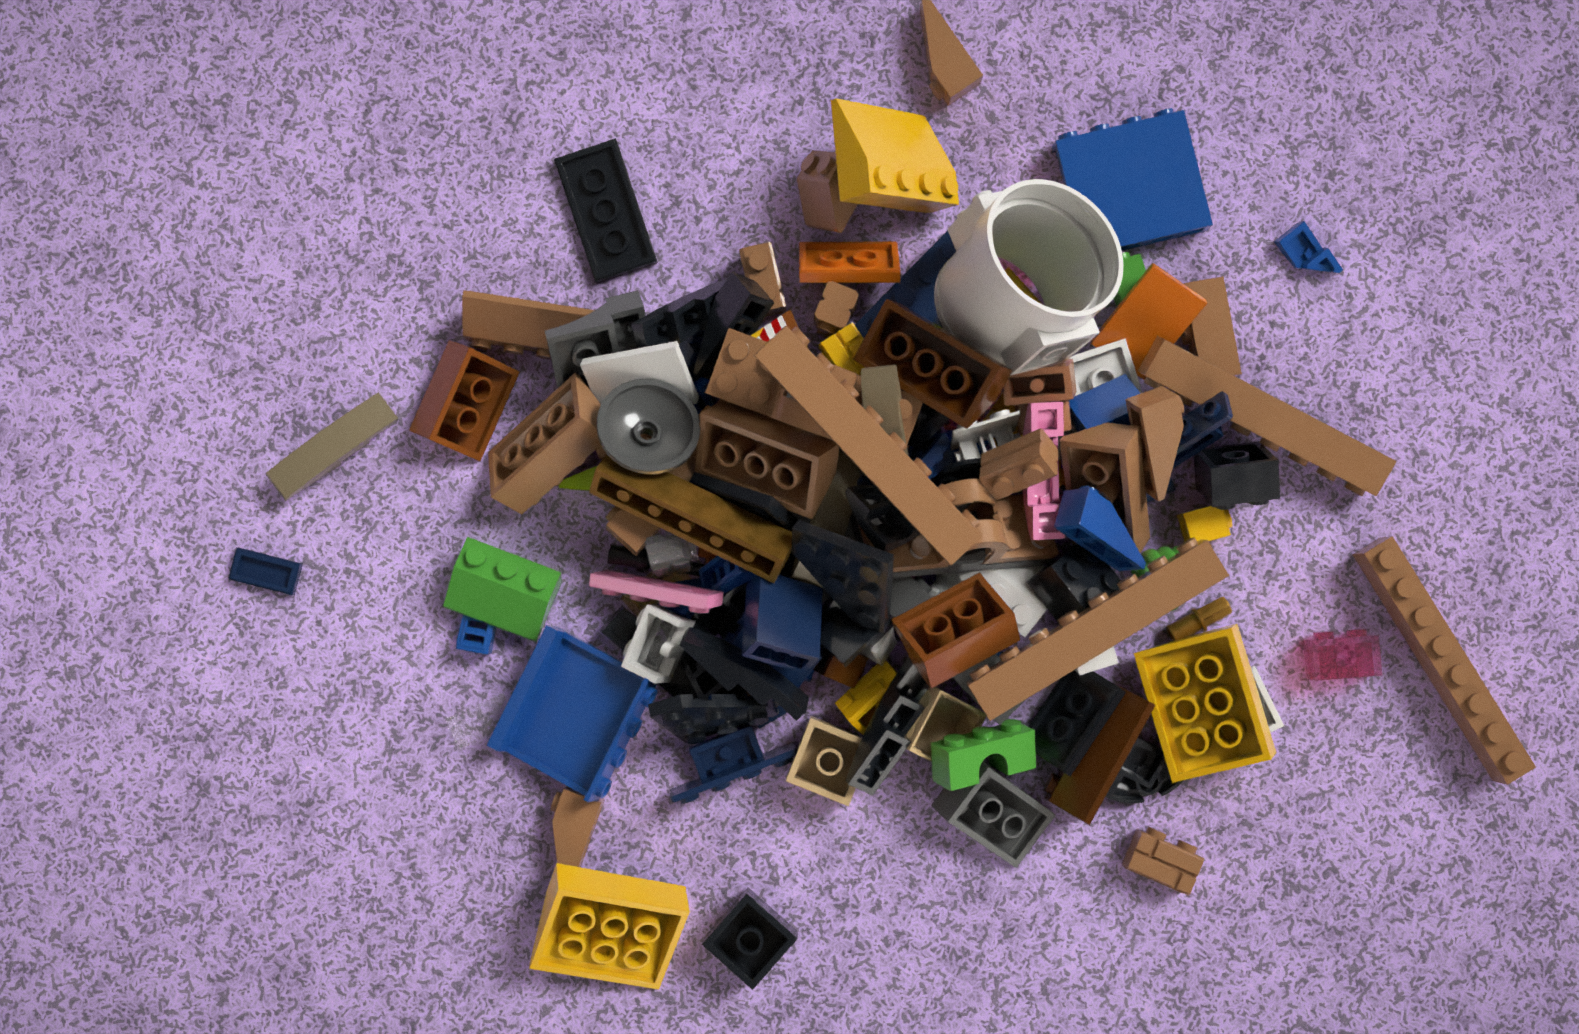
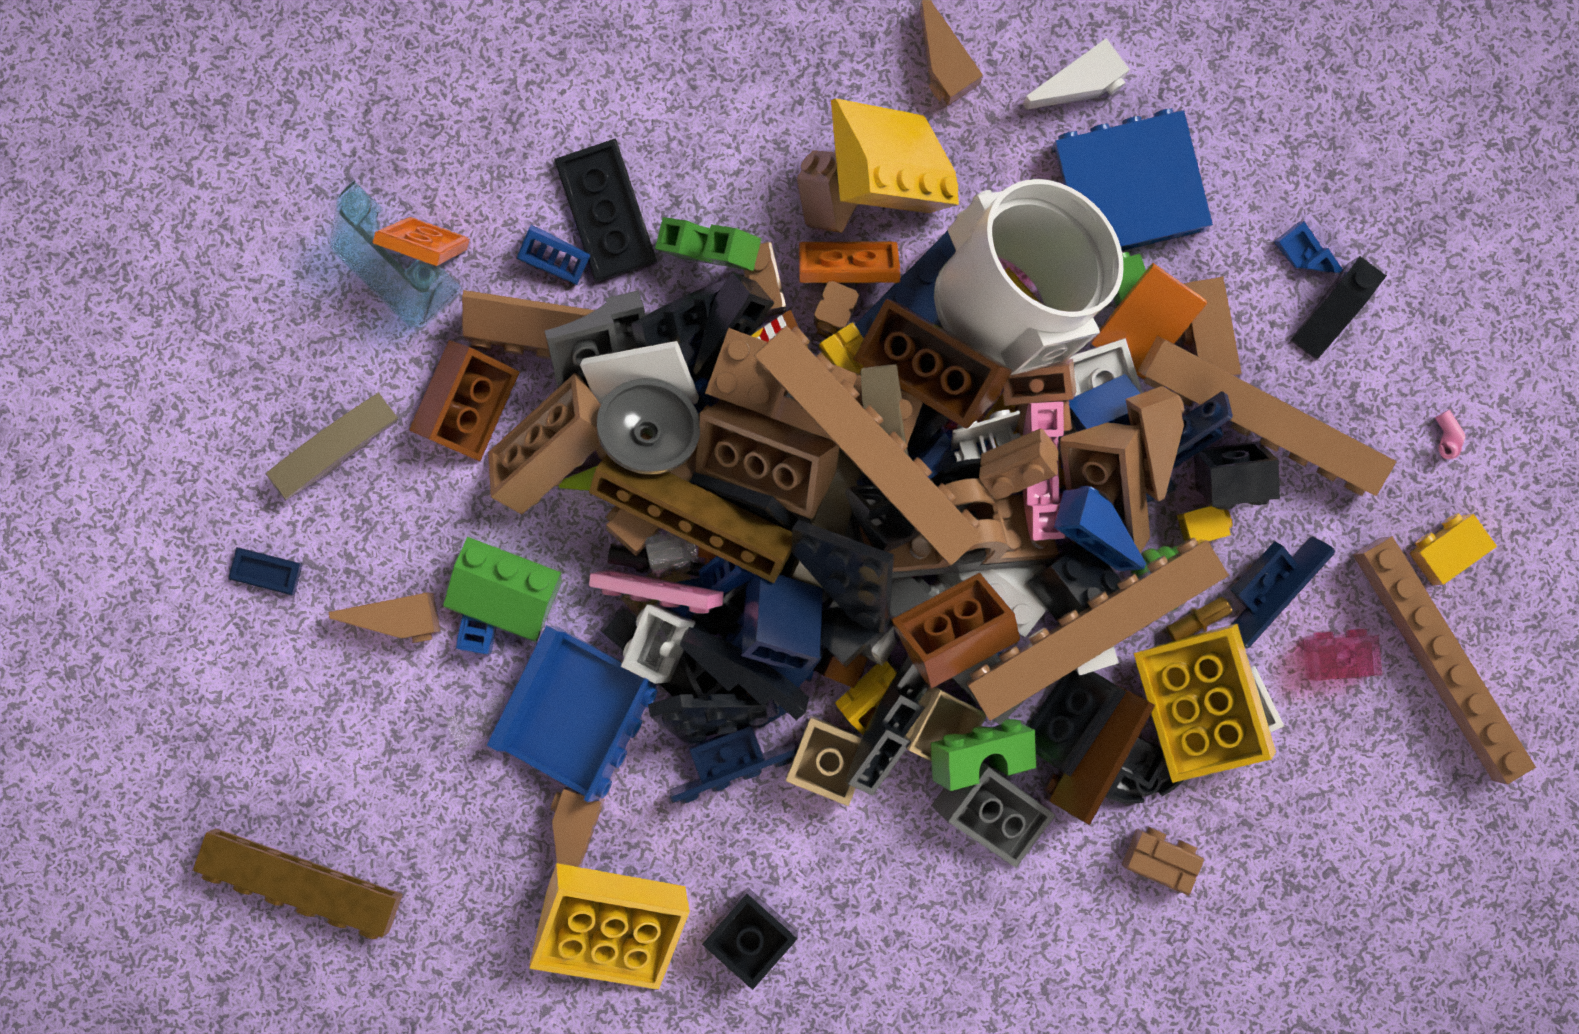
(297, 883): none -> pearl gold brick
(400, 617): none -> medium nougat slope
(411, 294): none -> clear light blue windscreen
(421, 240): none -> orange tile
(536, 260): none -> blue slope
(708, 245): none -> bright green arch
(1085, 78): none -> white slope
(1274, 583): none -> dark blue bracket
(1338, 306): none -> black slope
(1452, 436): none -> bright pink arm
(1452, 548): none -> yellow brick

